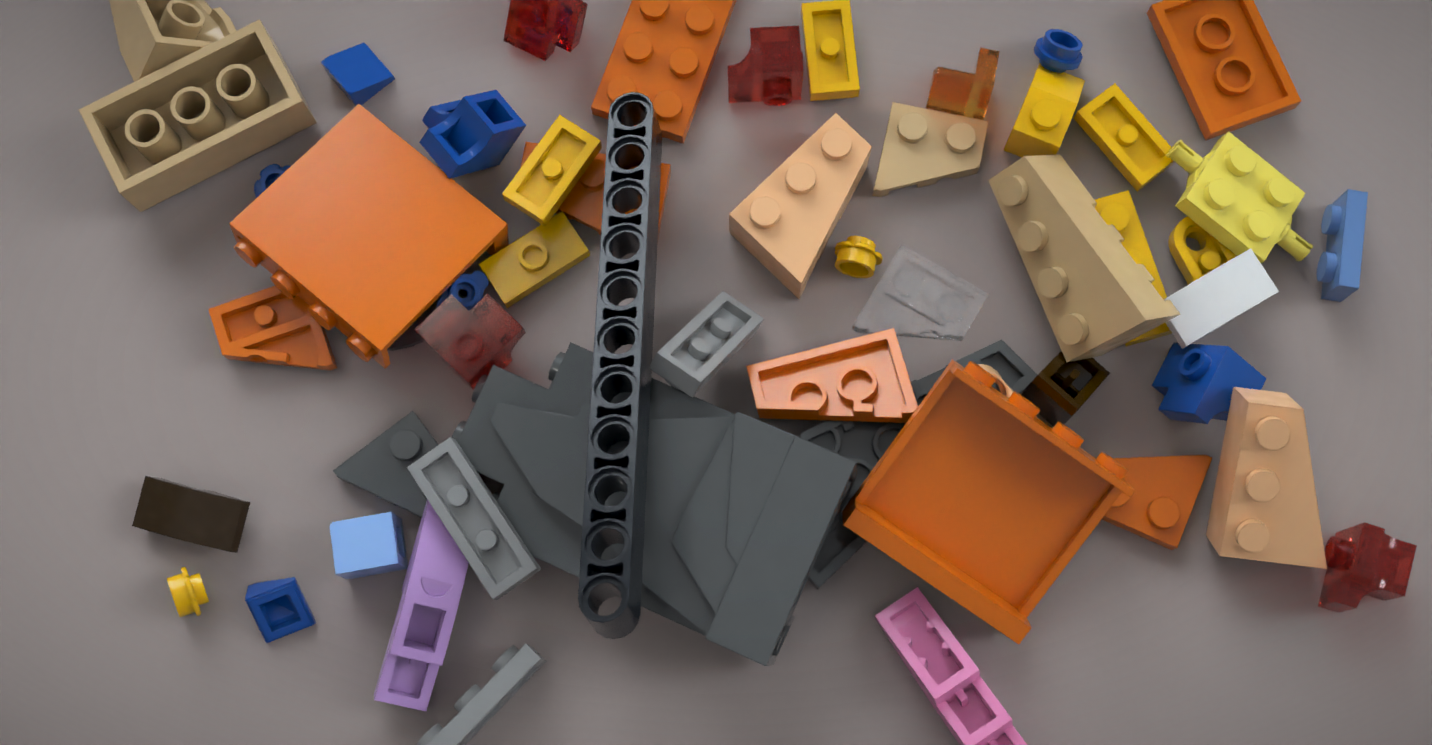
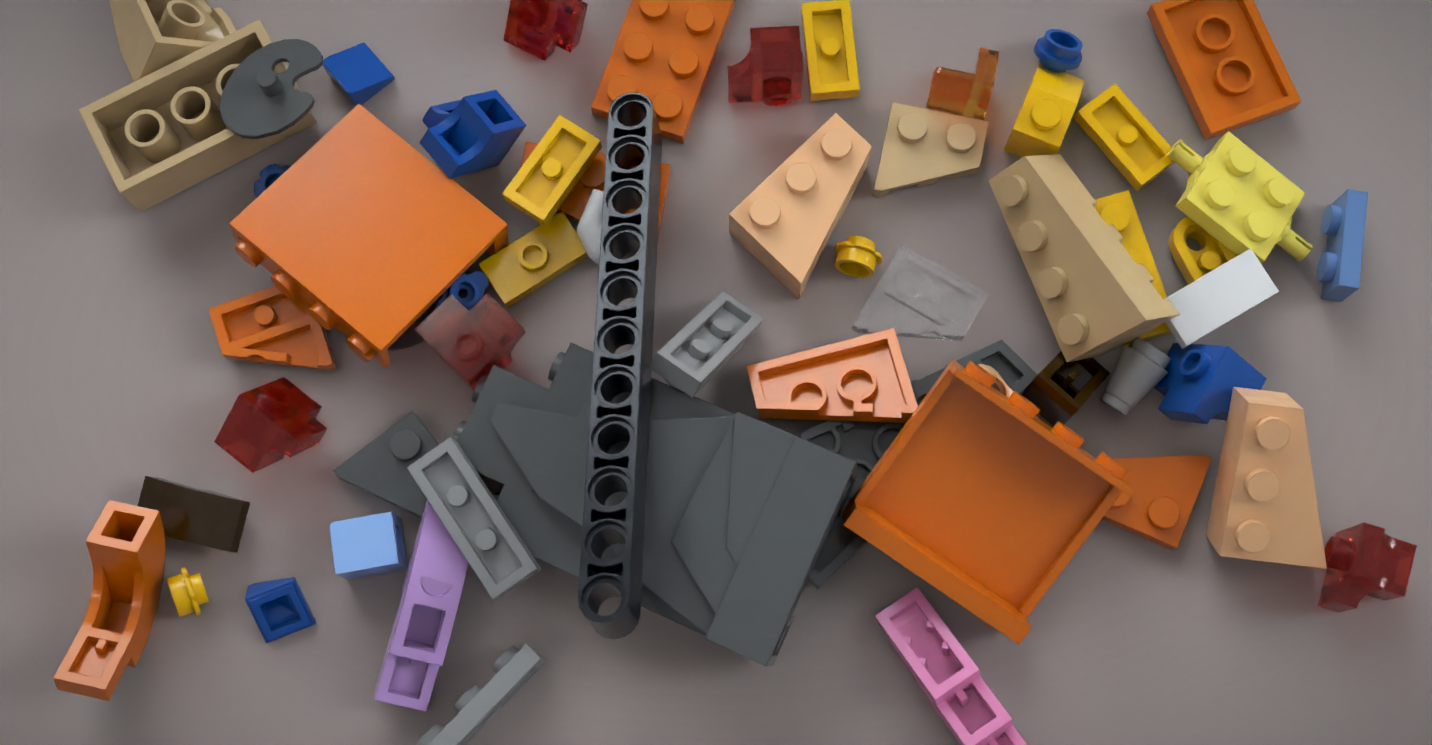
(125, 595): none -> orange arch
(265, 102): none -> dark grey piece
(270, 424): none -> clear red brick
(590, 225): none -> white arm
(1135, 375): none -> light grey cone

